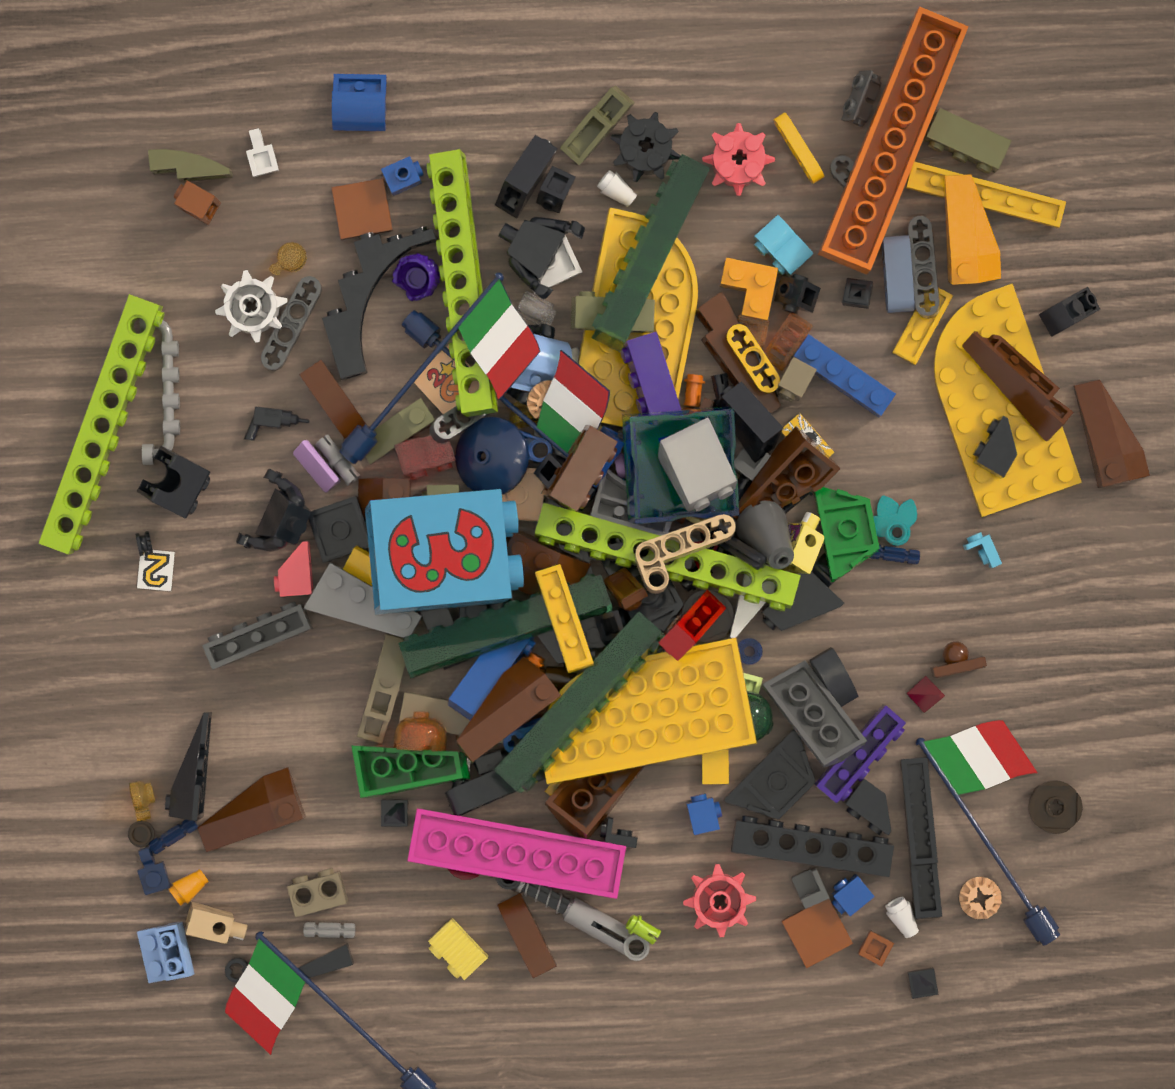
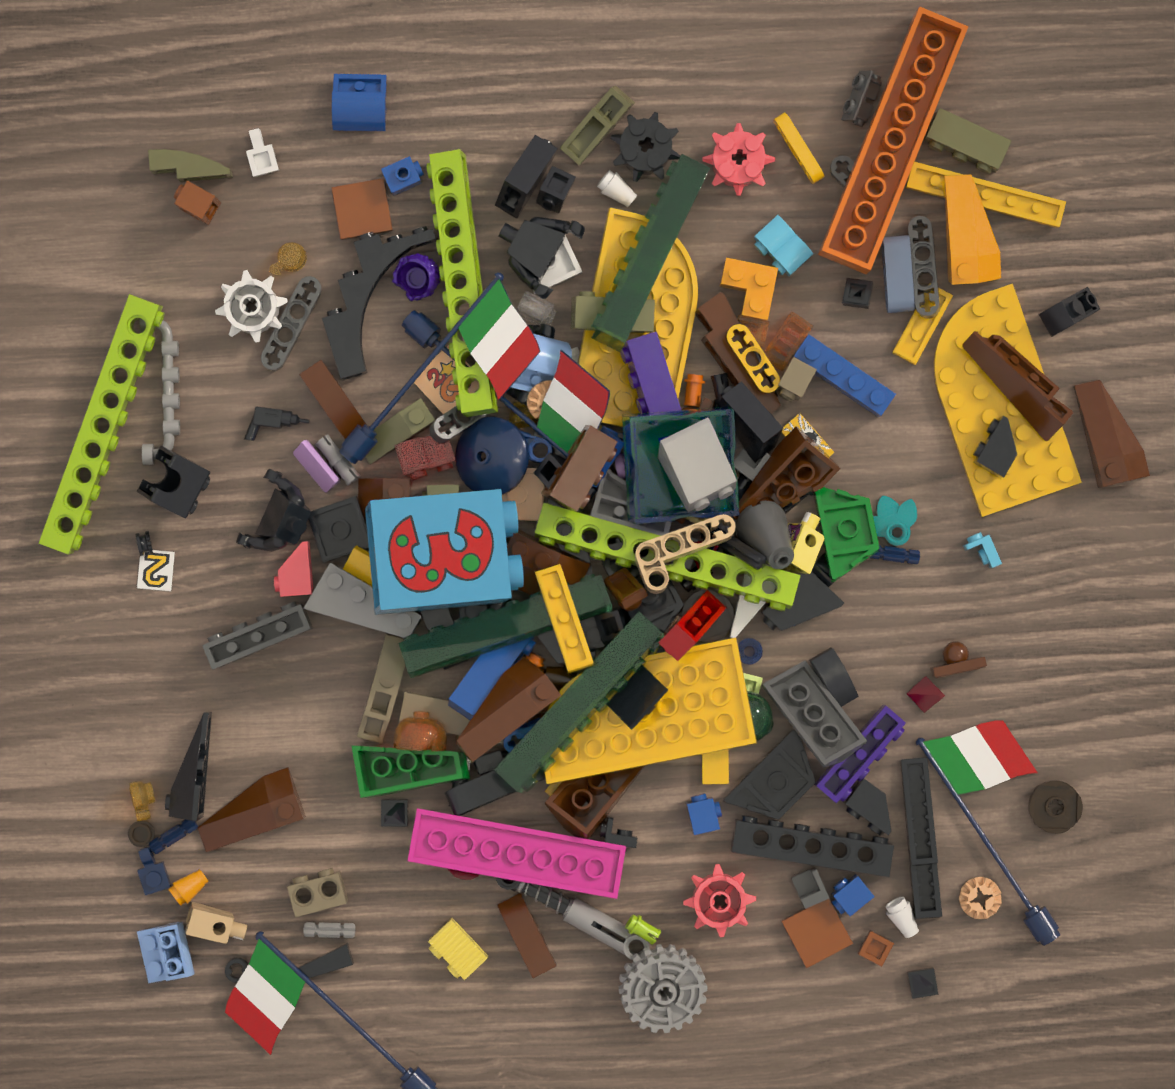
(637, 697): none -> black piece
(667, 1006): none -> light grey piece
(791, 294): black brick -> none

